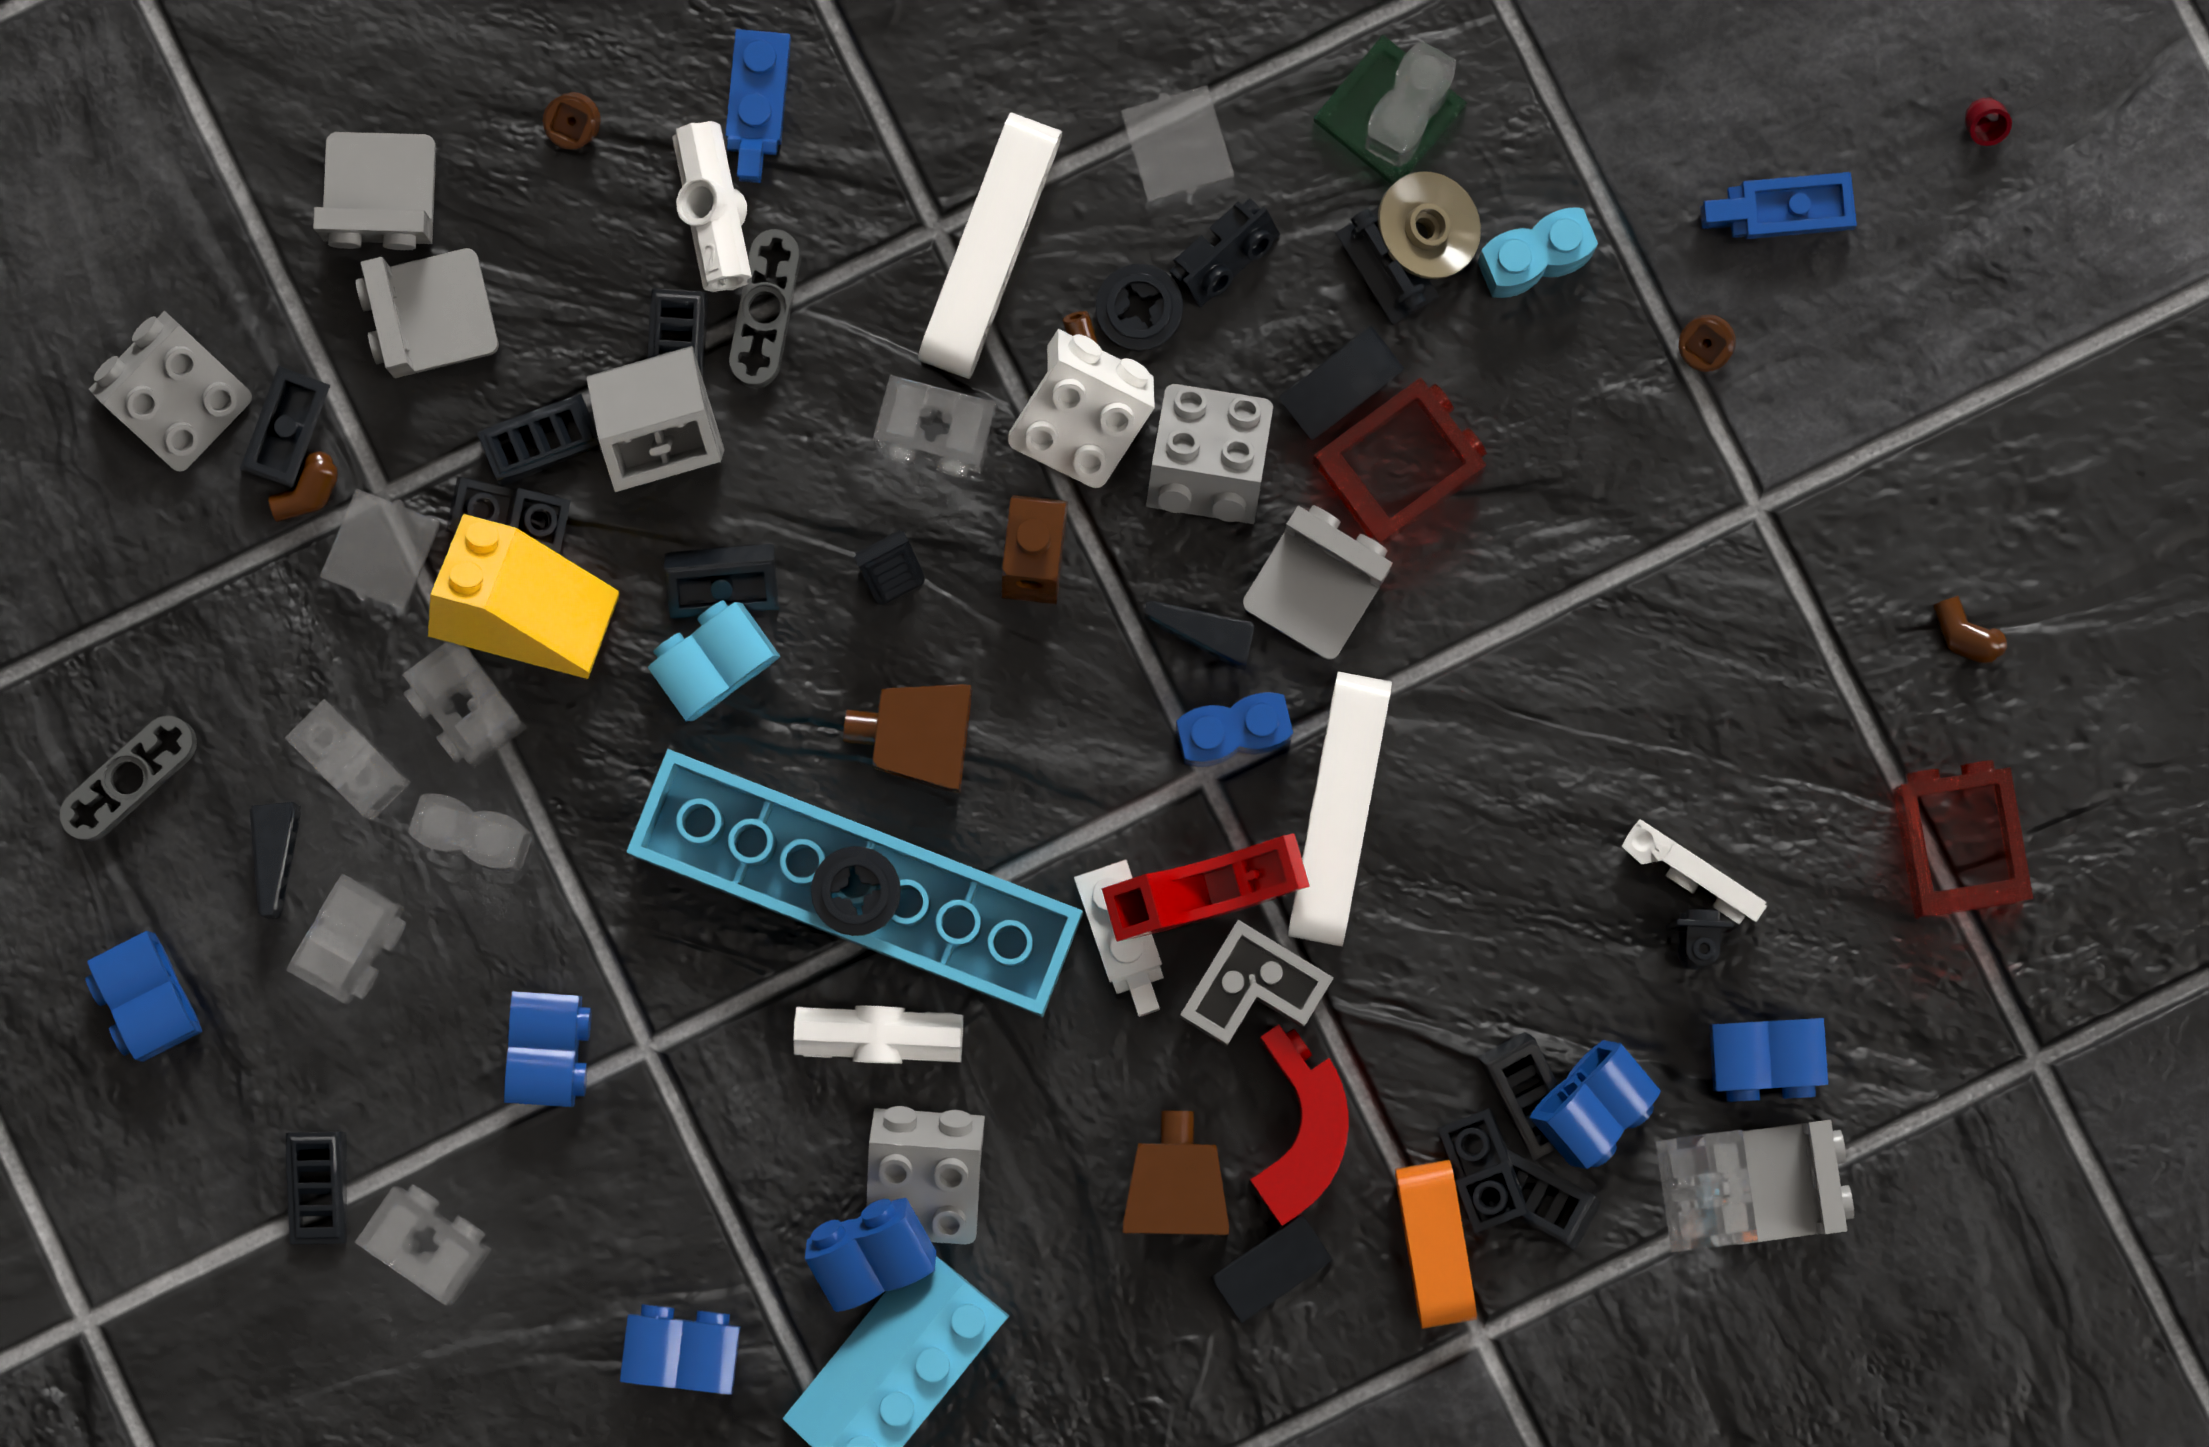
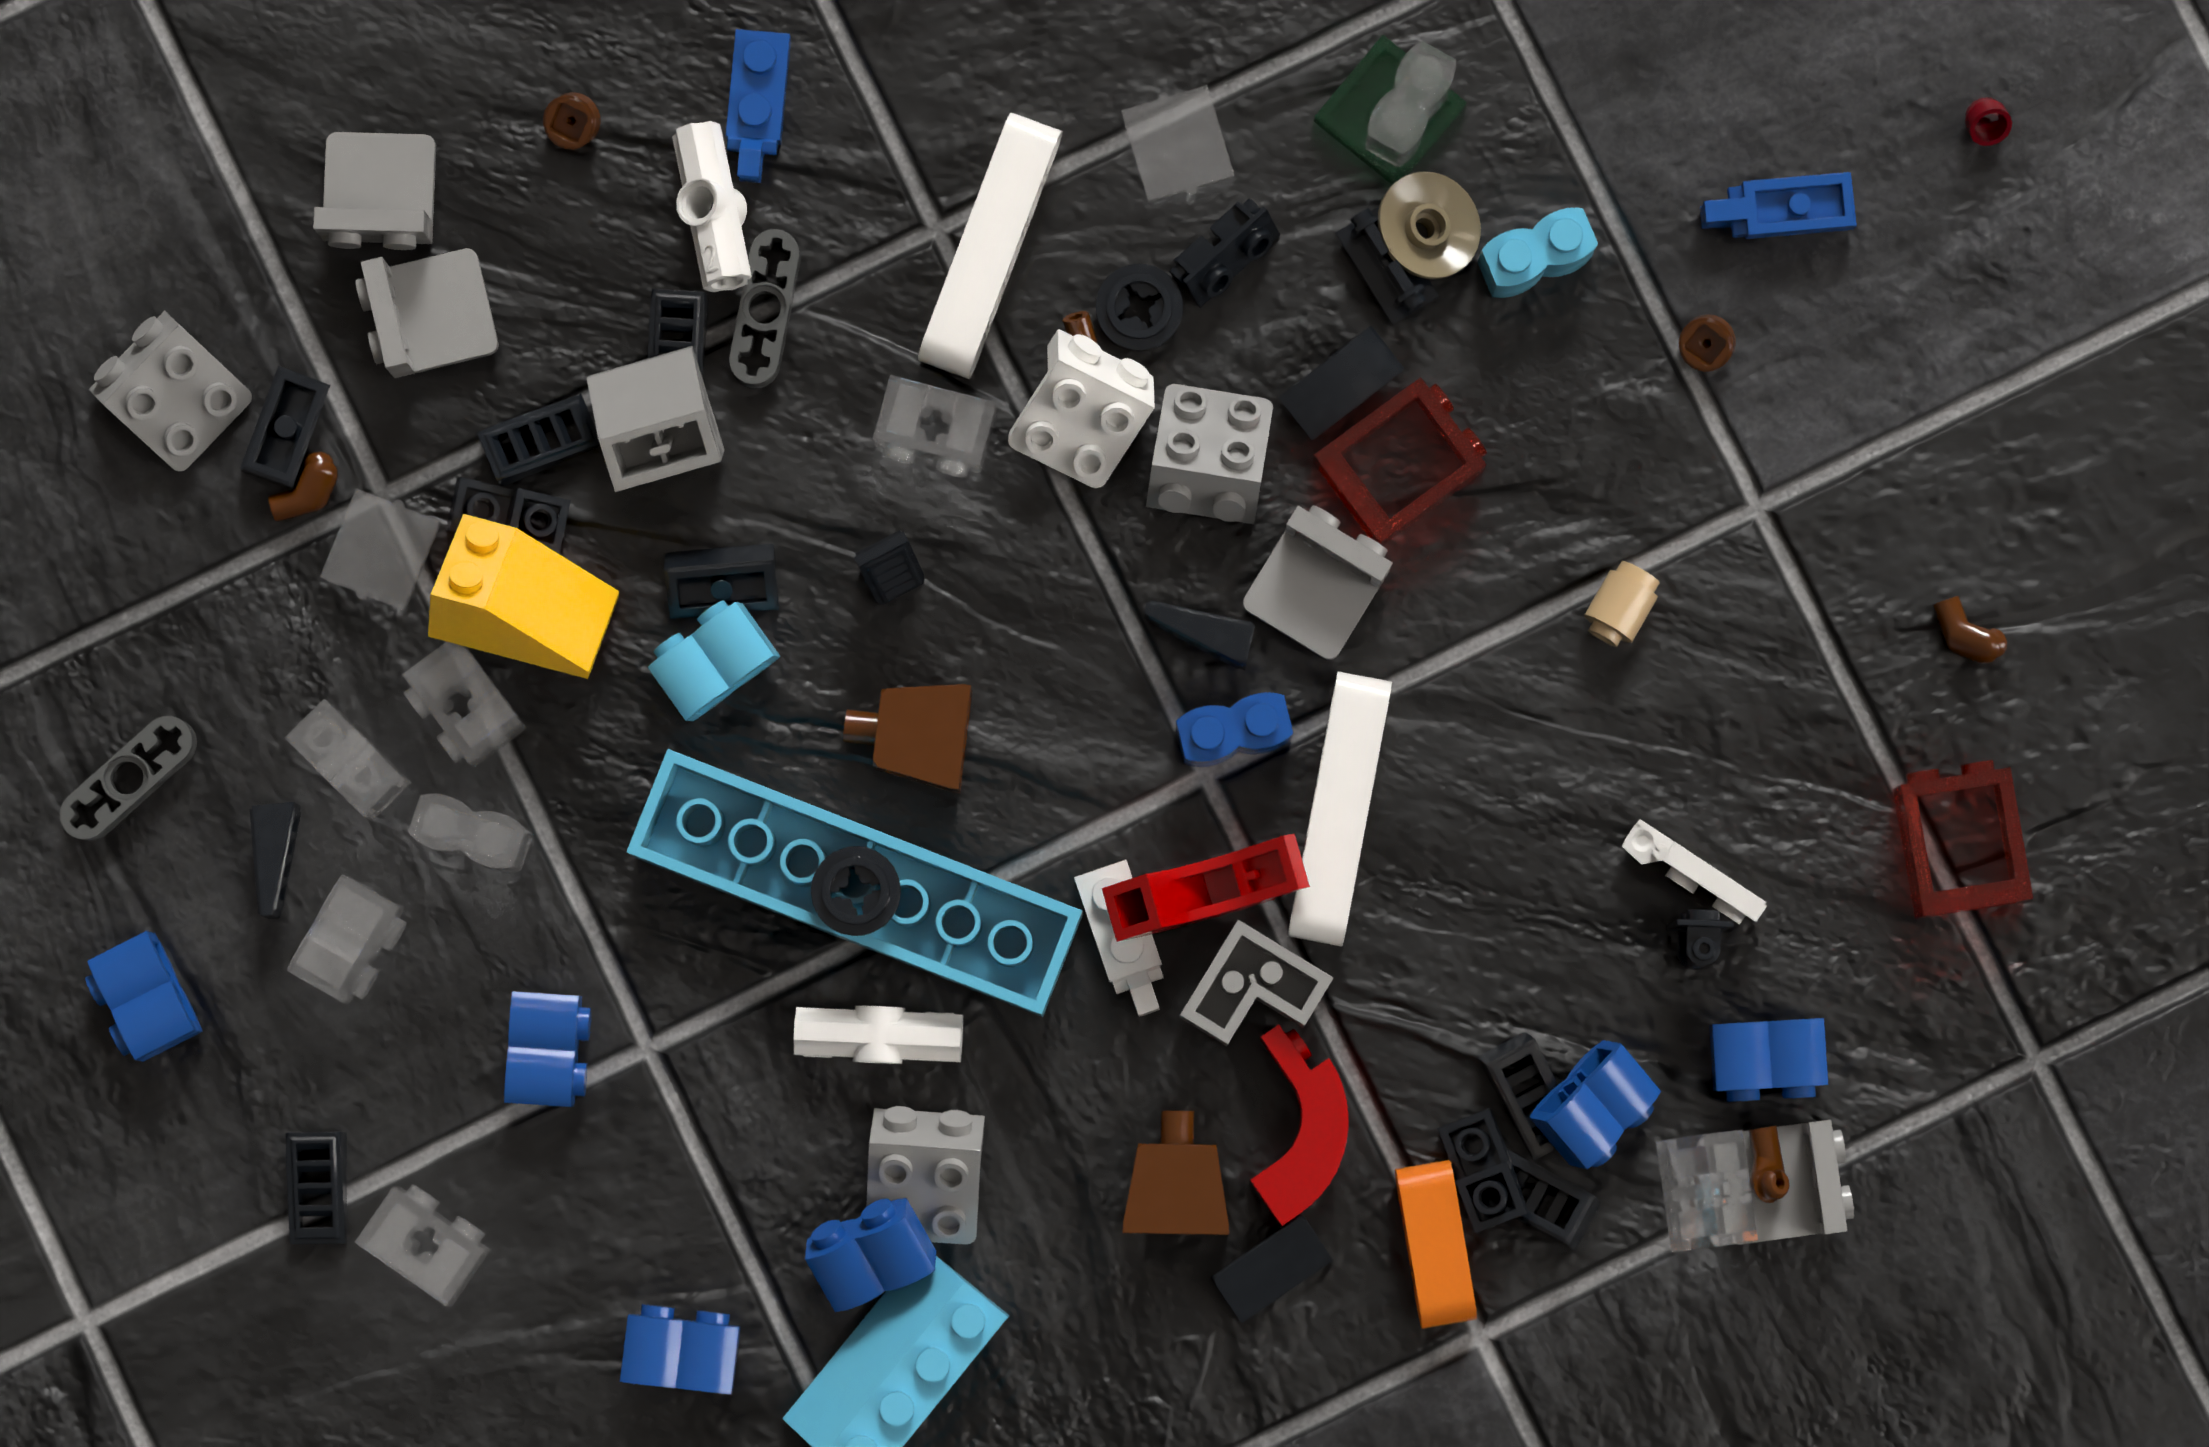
(1034, 549): reddish brown torso -> none
(1622, 604): none -> tan brick
(1768, 1175): none -> reddish brown arm

